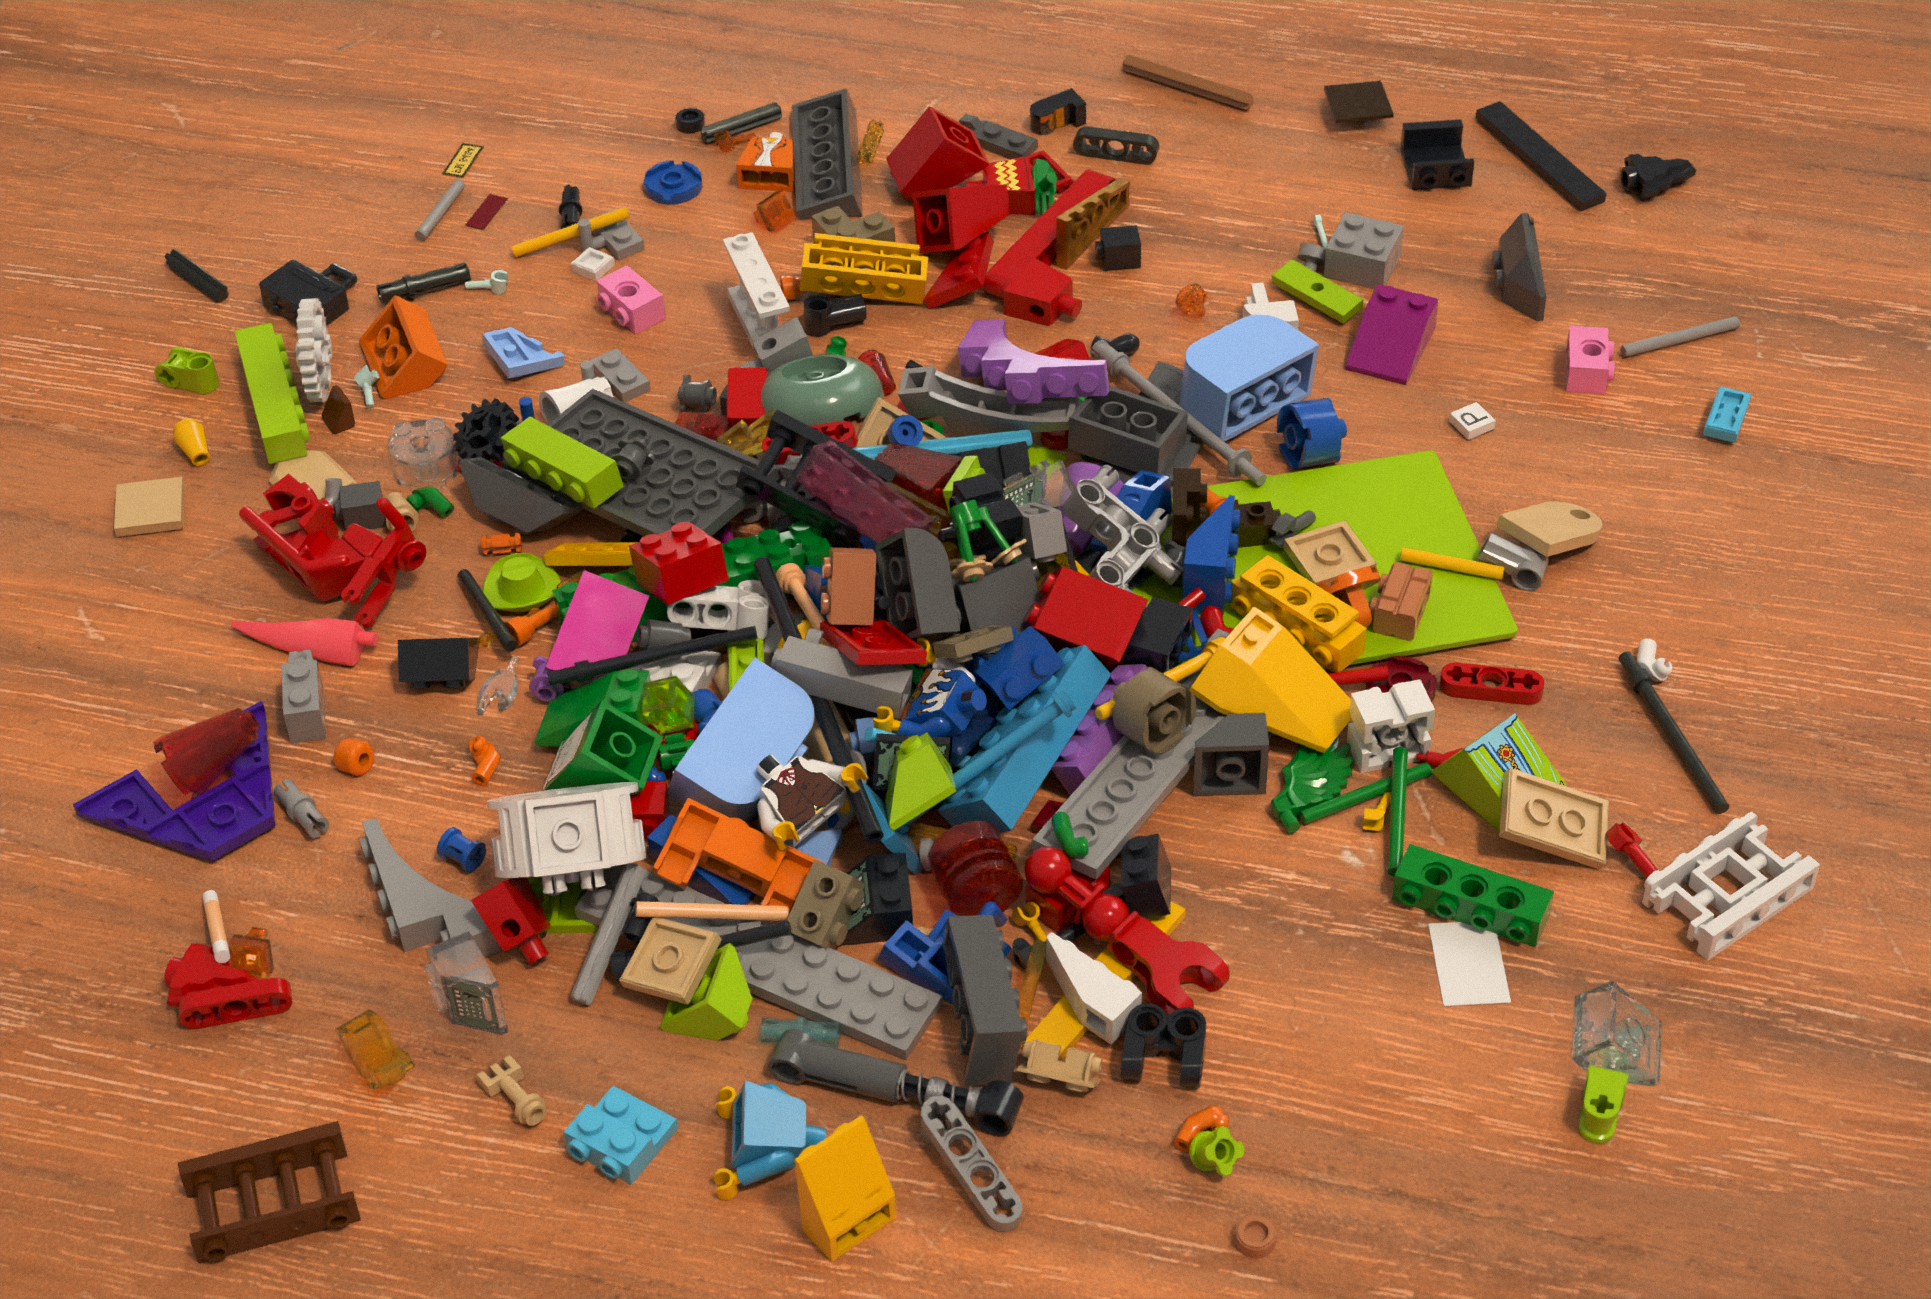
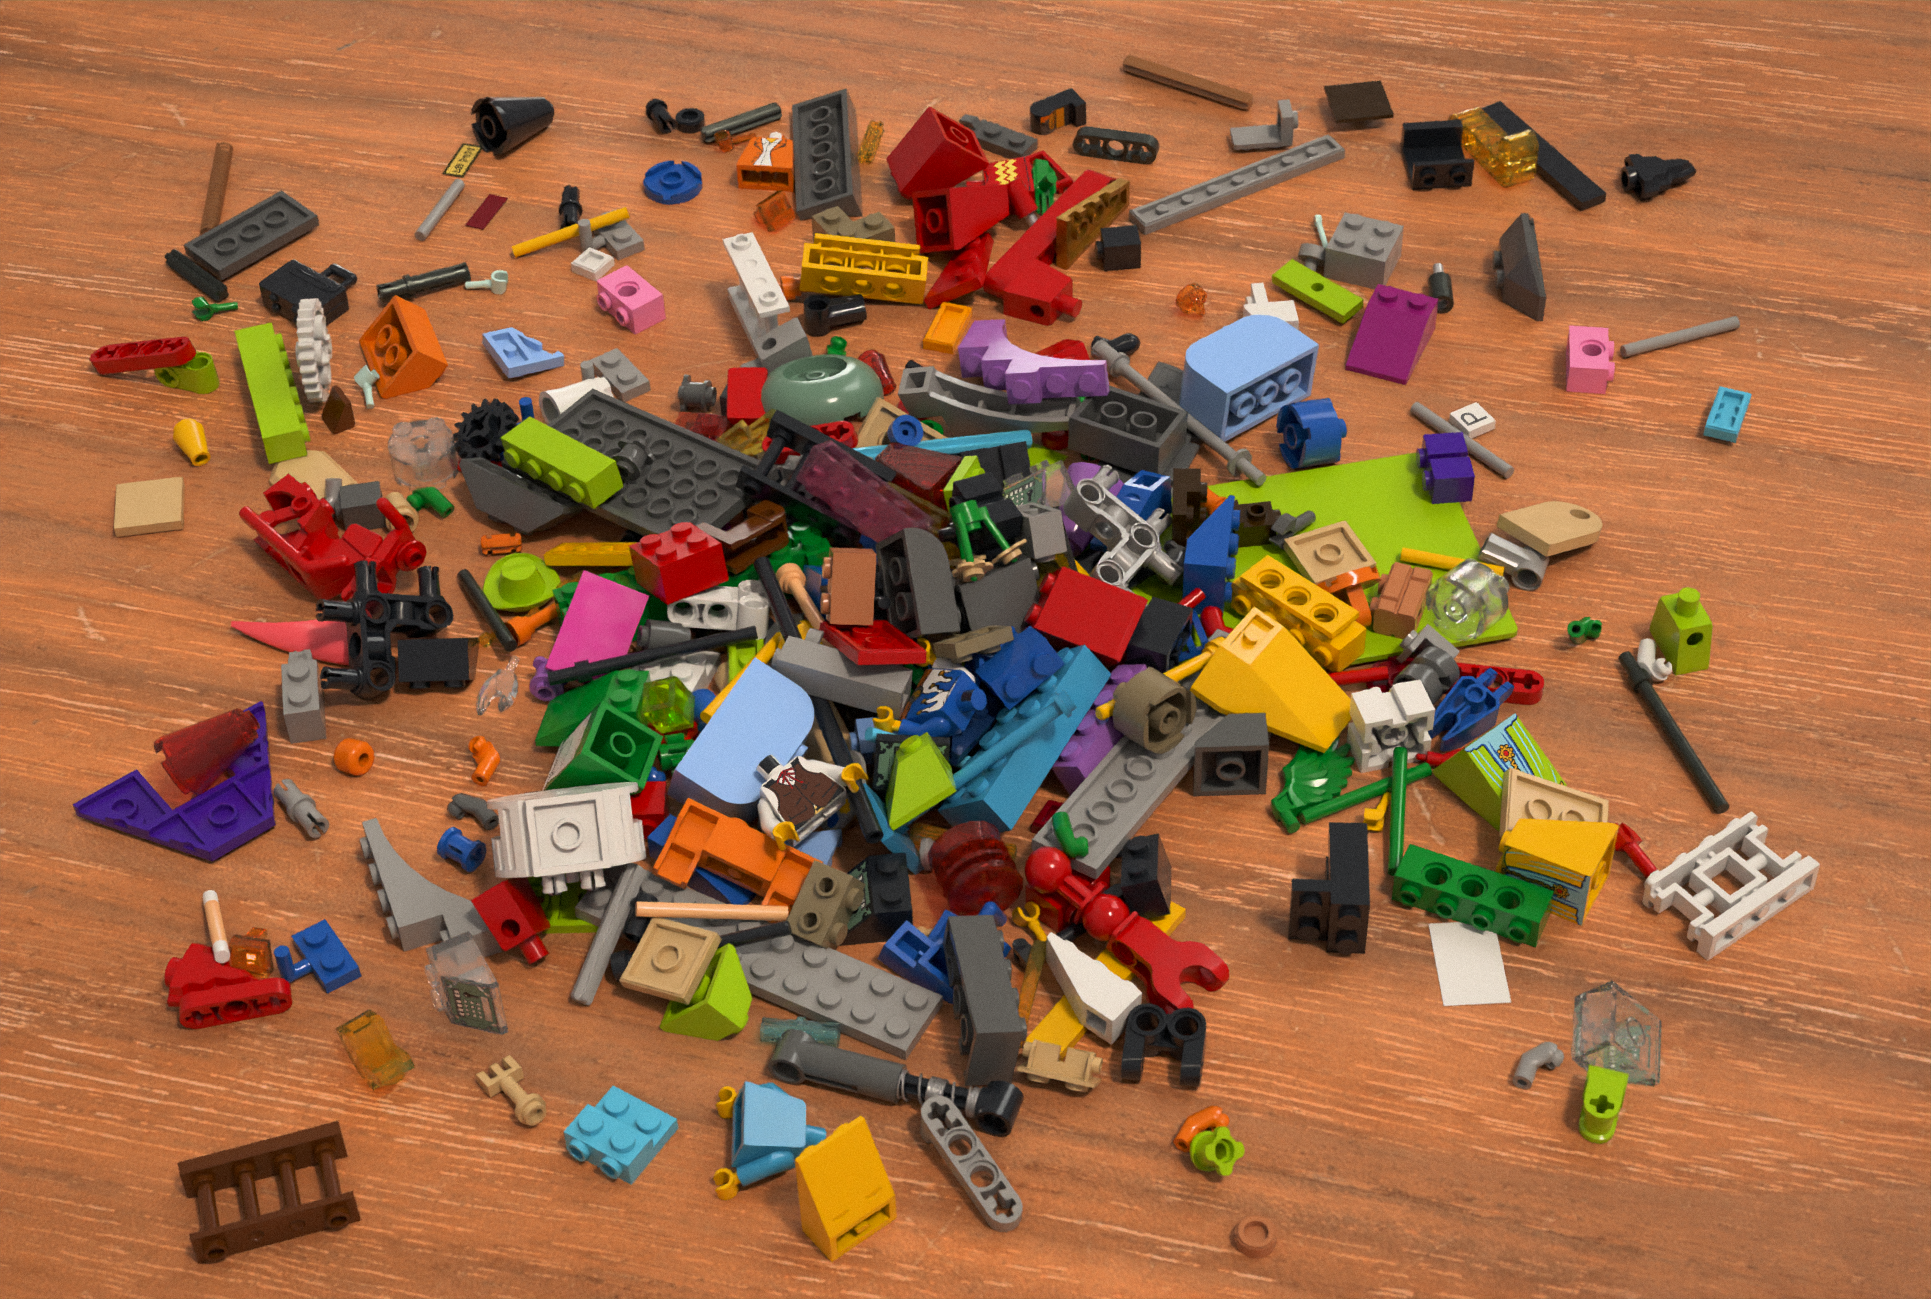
(143, 355): none -> red beam
(206, 310): none -> green hand
(218, 183): none -> medium nougat piece
(251, 235): none -> dark grey plate
(321, 955): none -> blue plate
(370, 637): none -> black pin
(478, 807): none -> dark grey arm
(509, 121): none -> black cone
(657, 111): none -> black pin
(753, 536): none -> reddish brown piece
(763, 655): none -> yellow bar
(947, 328): none -> light orange tile
(1021, 201): none -> red piece
(1236, 184): none -> light grey tile
(1268, 135): none -> light grey bracket
(1340, 904): none -> black brick
(1427, 637): none -> light grey bracket
(1434, 669): none -> dark grey wheel
(1441, 288): none -> pearl dark grey piece
(1446, 468): none -> dark purple piece
(1468, 600): none -> clear brick
(1469, 710): none -> blue hinge
(1472, 446): none -> light grey bar
(1504, 156): none -> clear yellow beam
(1530, 1061): none -> light grey arm
(1561, 857): none -> yellow slope
(1581, 629): none -> green arm
(1683, 631): none -> lime torso

